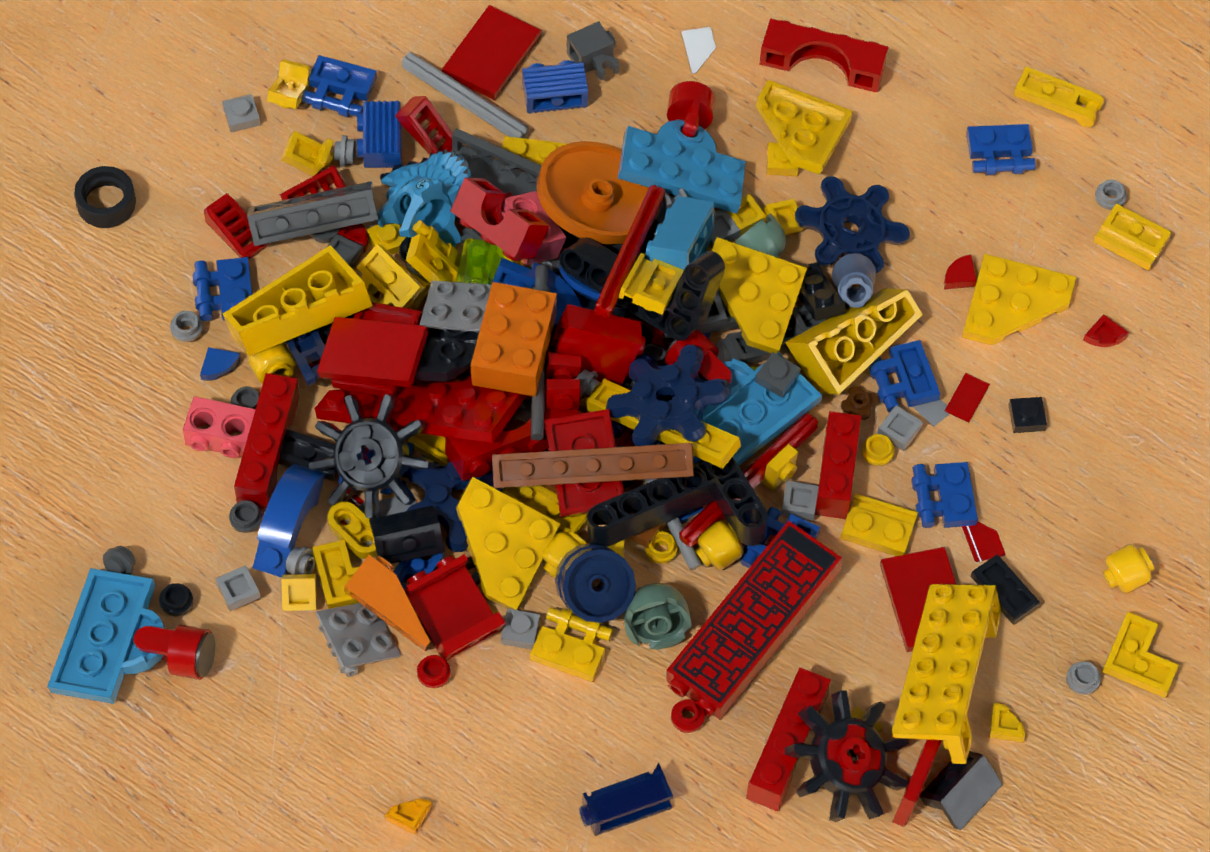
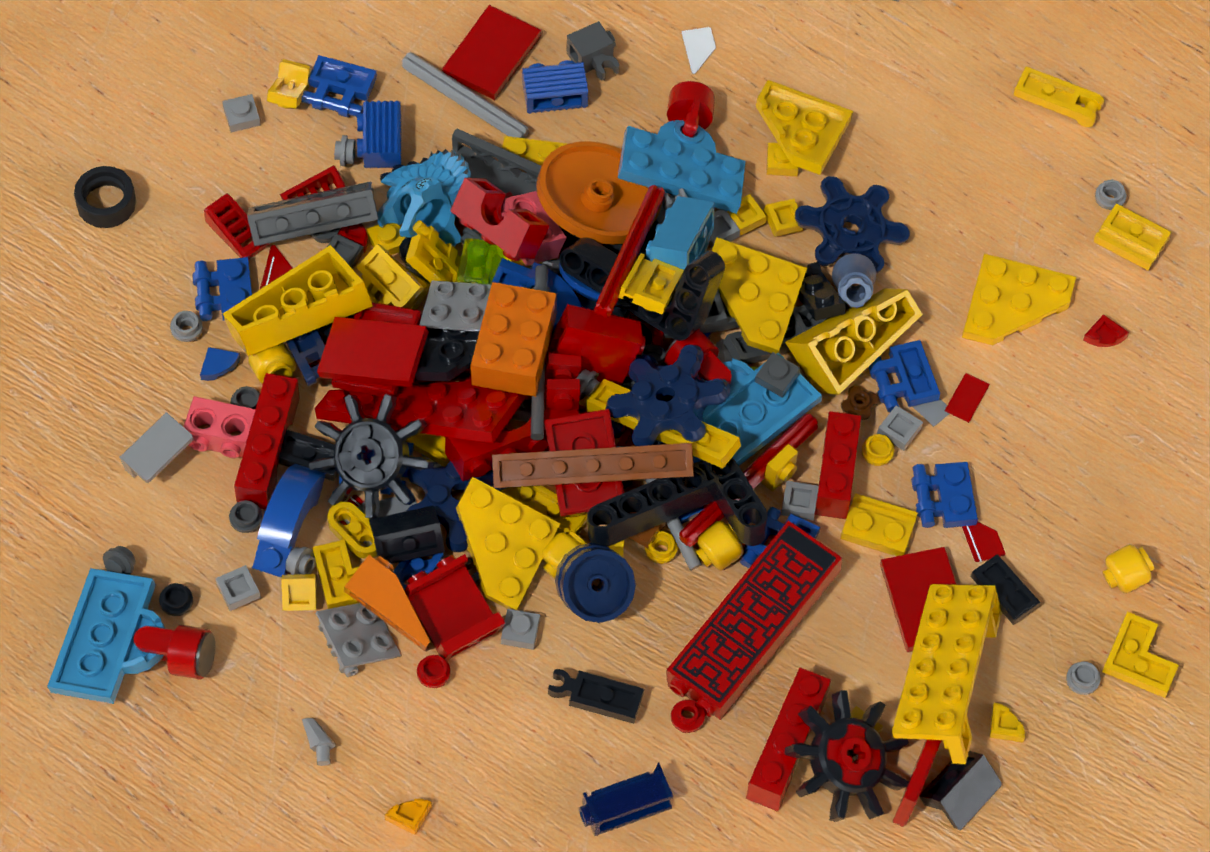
(156, 448): none -> light grey panel
(275, 266): none -> red sticker
(307, 154): yellow bracket -> none
(318, 741): none -> light grey bar
(412, 124): red slope -> none
(569, 653): yellow plate -> none
(599, 695): none -> black plate
(657, 616): sand green cylinder -> none
(765, 237): sand green cylinder -> none
(858, 59): red arch -> none
(960, 274): red tile -> none
(1000, 142): blue plate -> none
(1027, 414): black plate -> none

